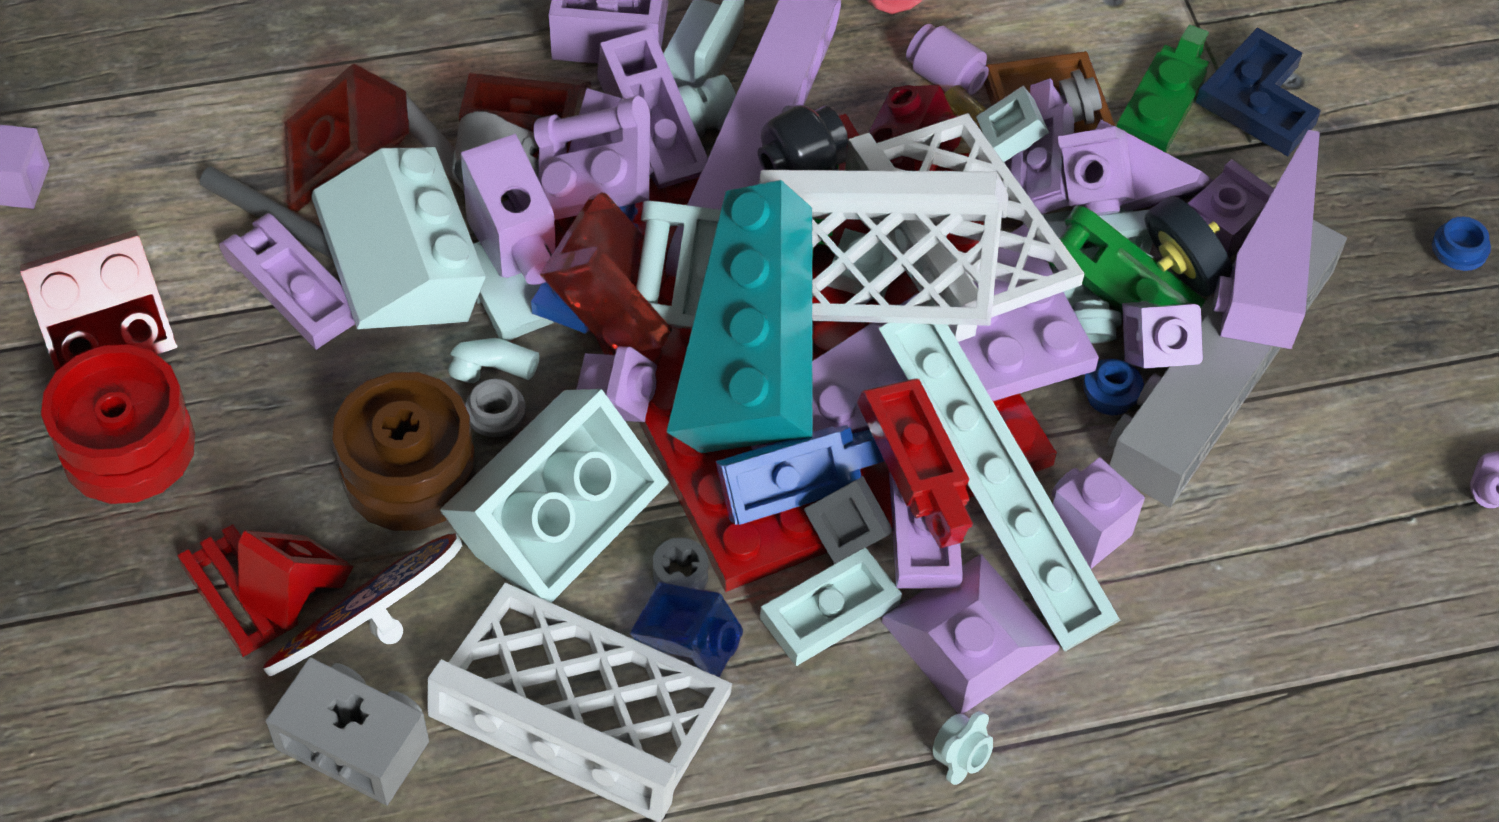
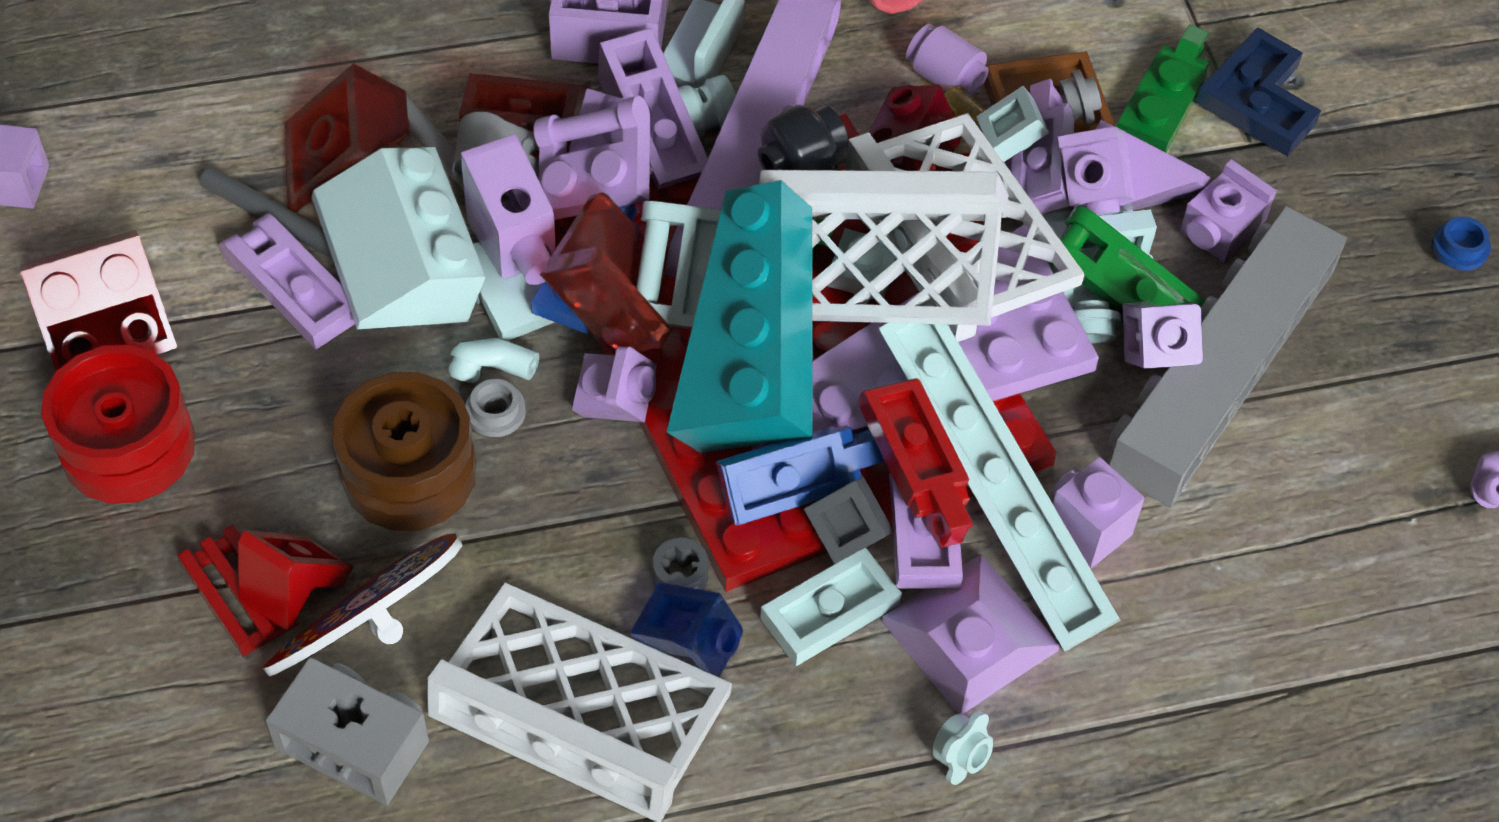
(556, 494): light aqua slope -> none
(1110, 397): blue plate -> none
(1187, 245): black wheel -> none
(1270, 274): lavender slope -> none

